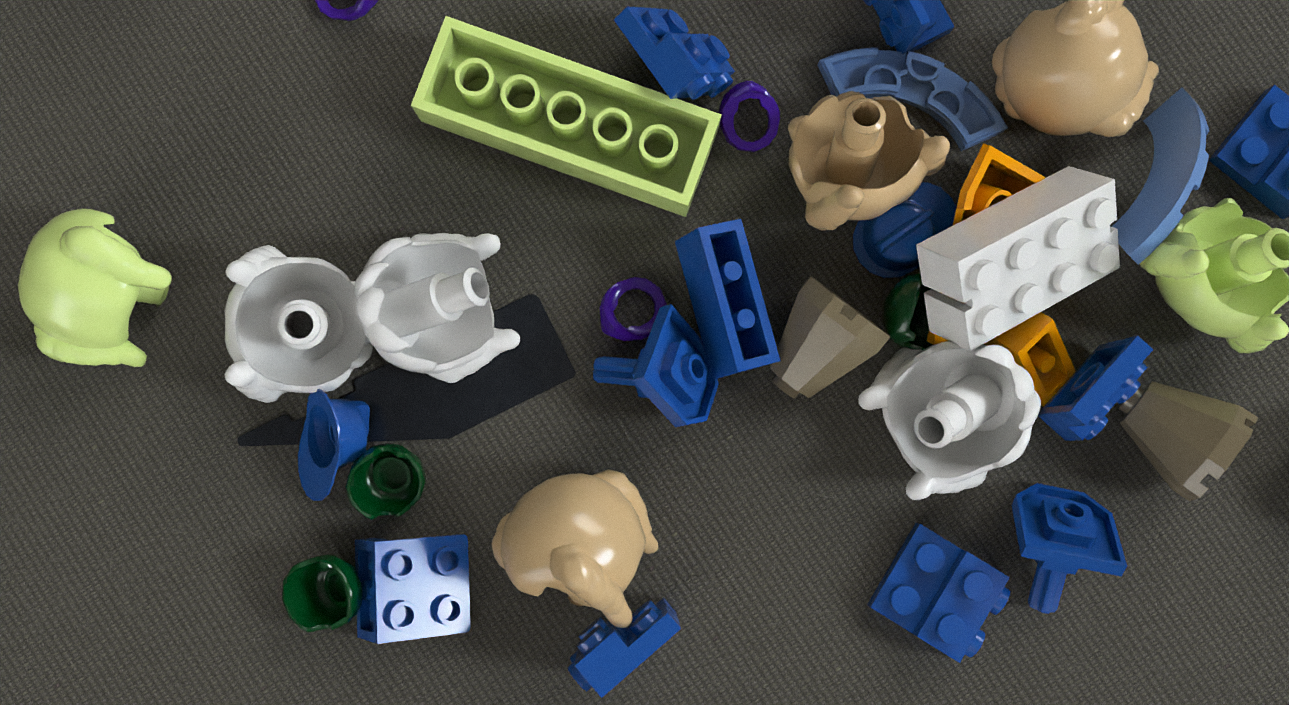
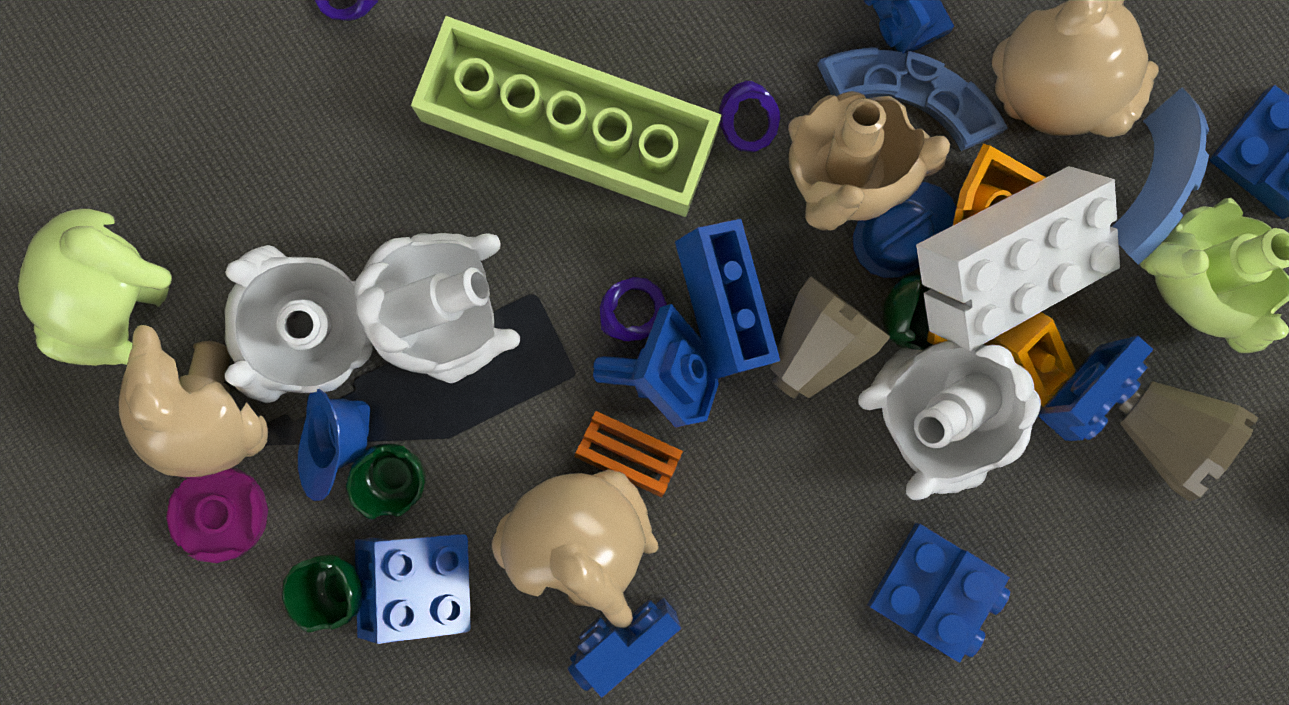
(185, 422): none -> tan piece
(217, 515): none -> magenta tile
(637, 438): none -> orange tile
(679, 61): blue plate -> none
(1064, 533): blue piece -> none

